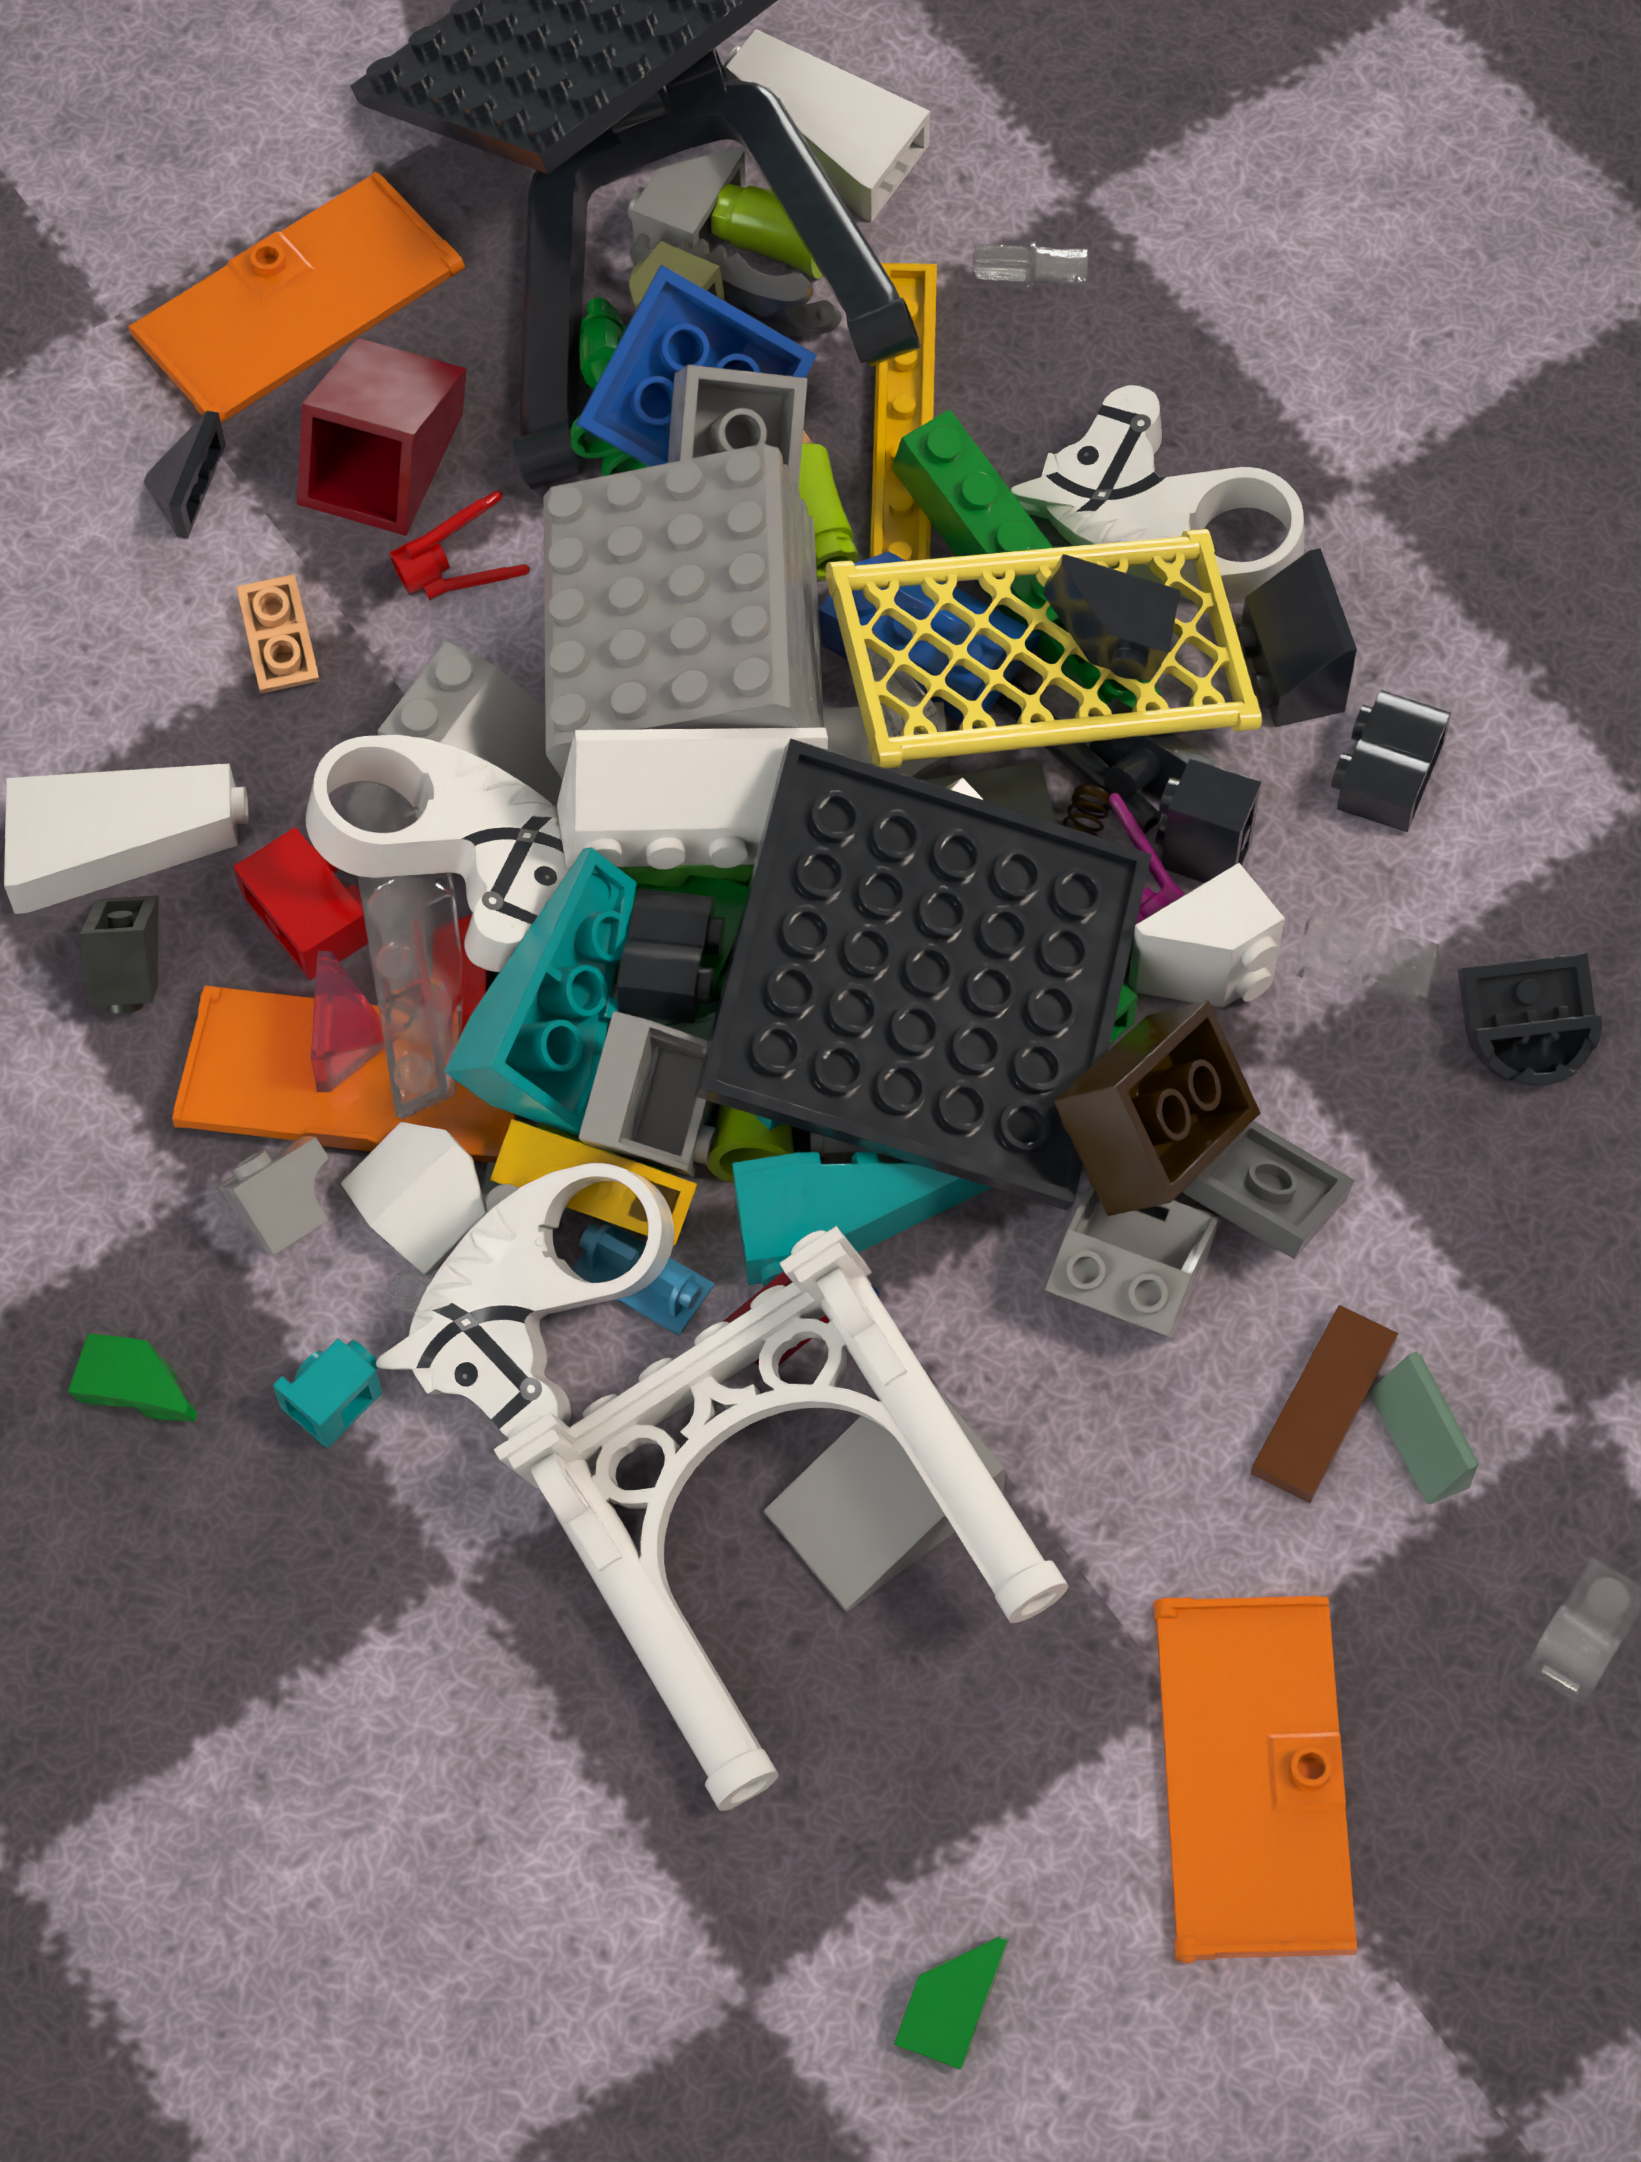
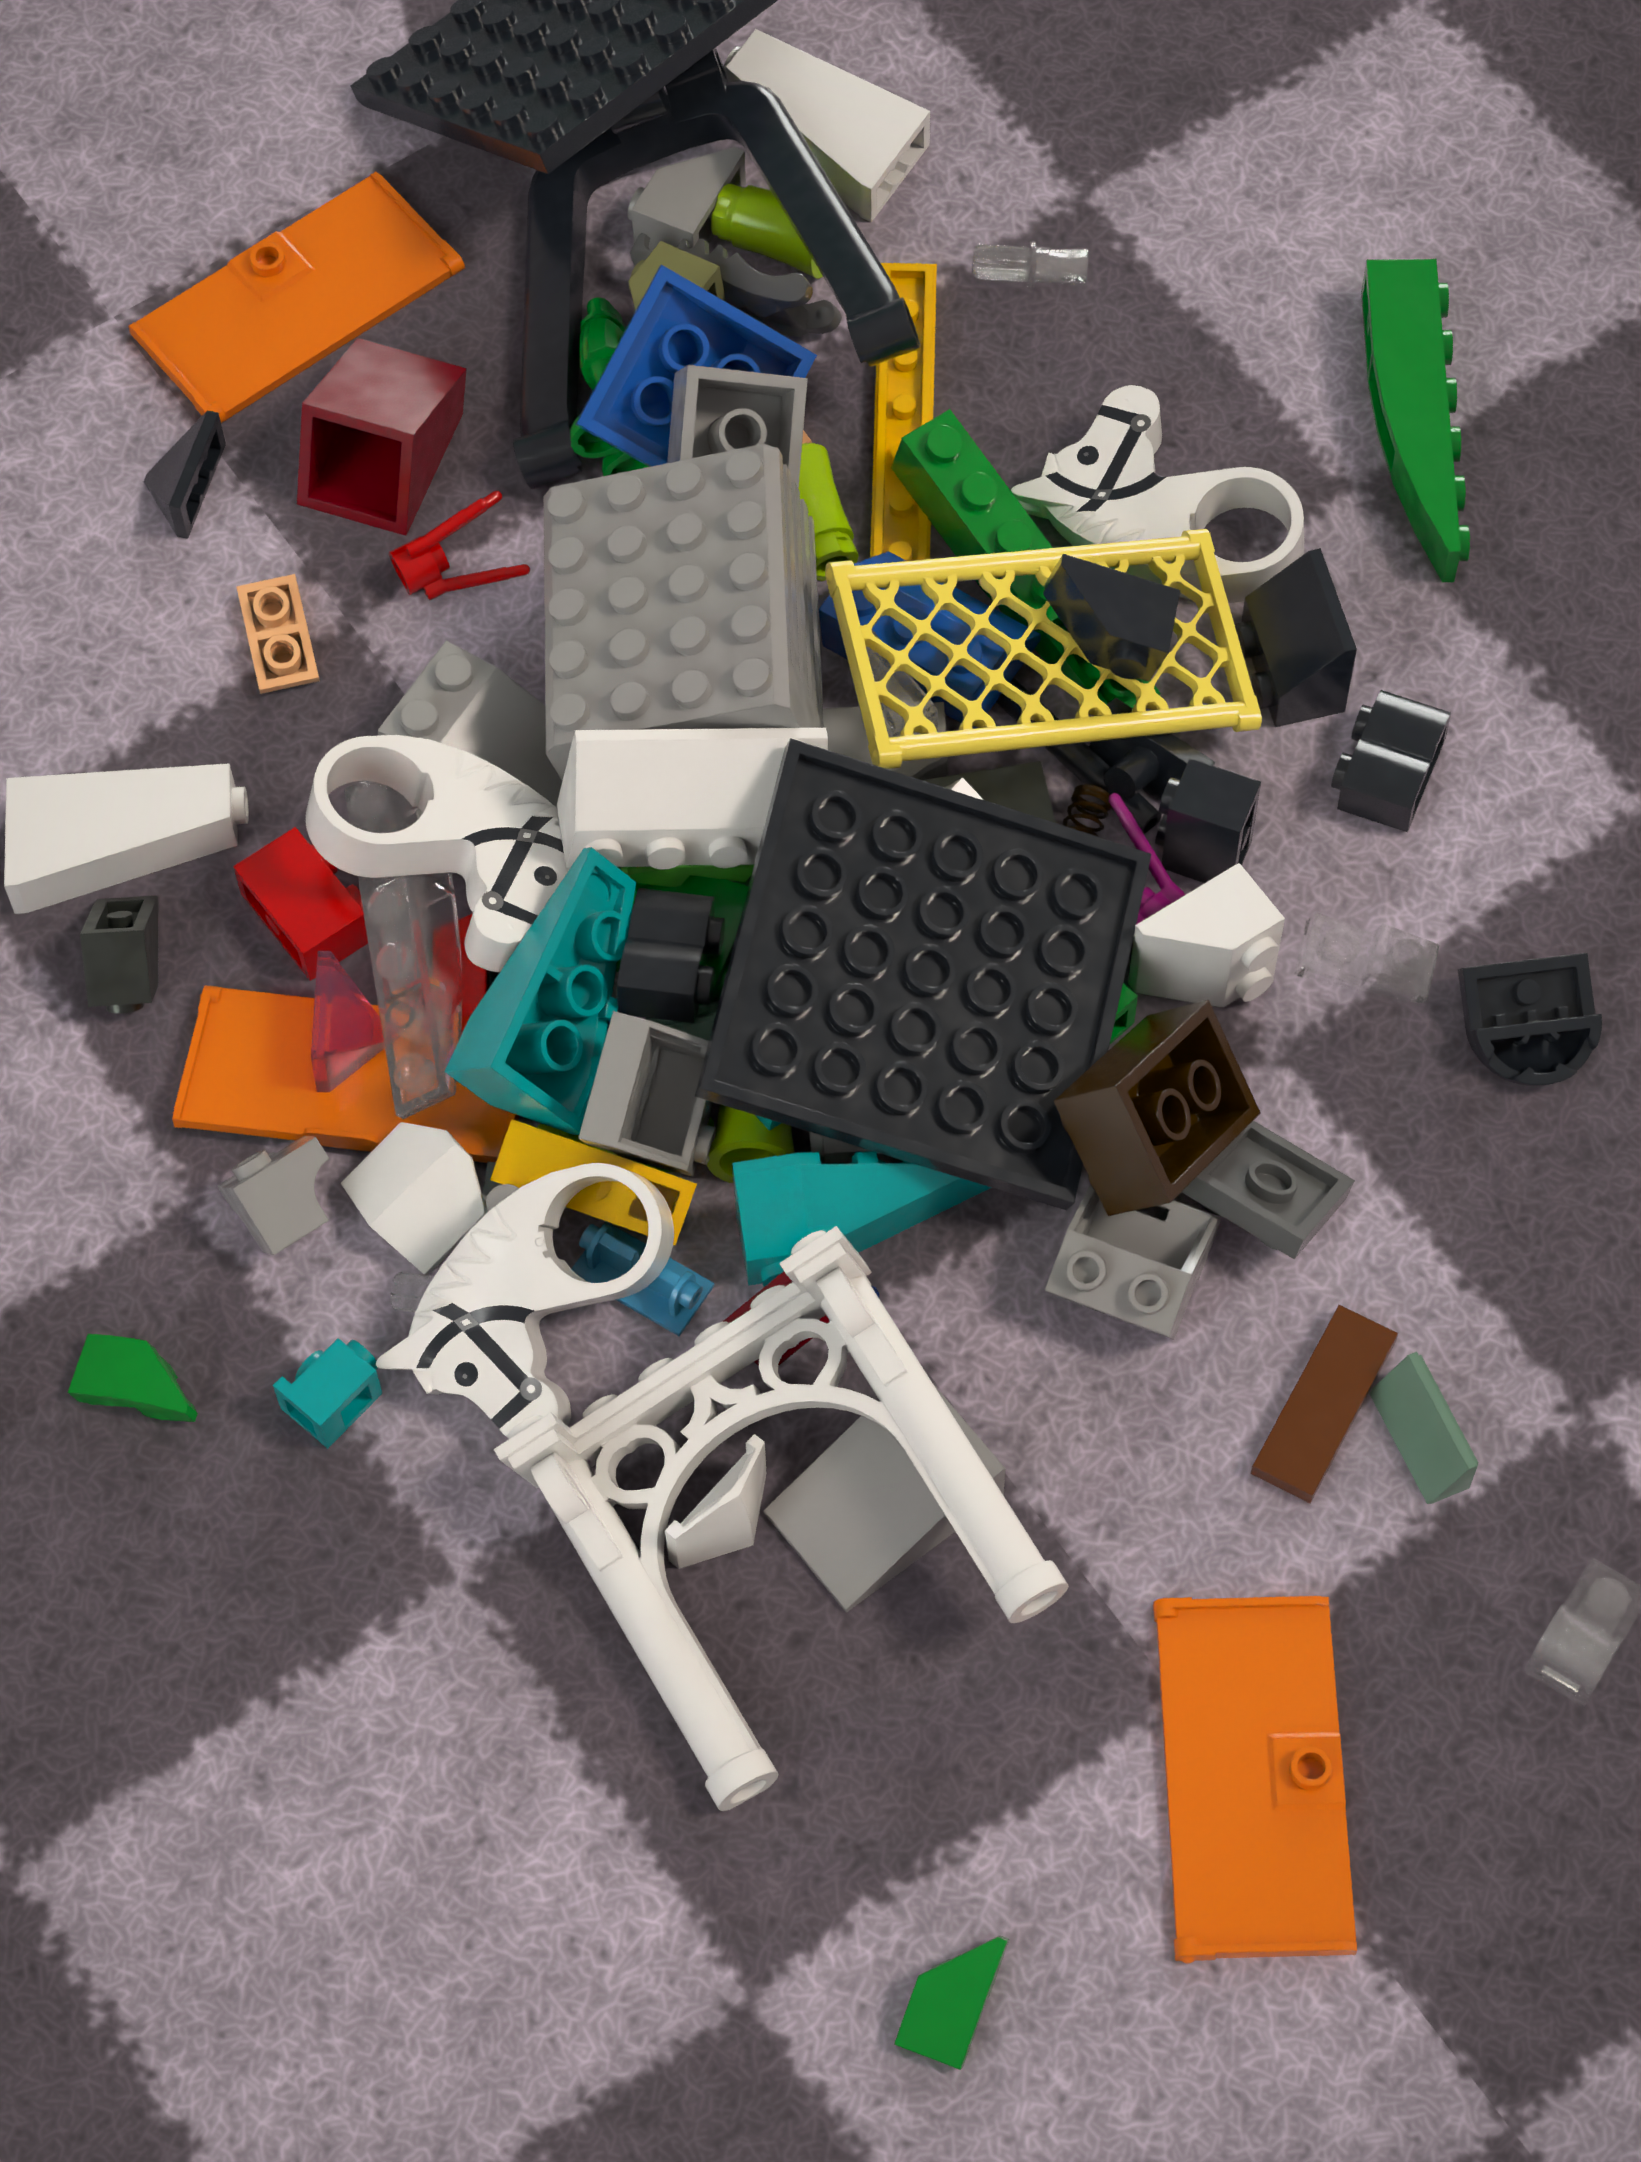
(725, 1516): none -> white slope
(1415, 400): none -> green slope

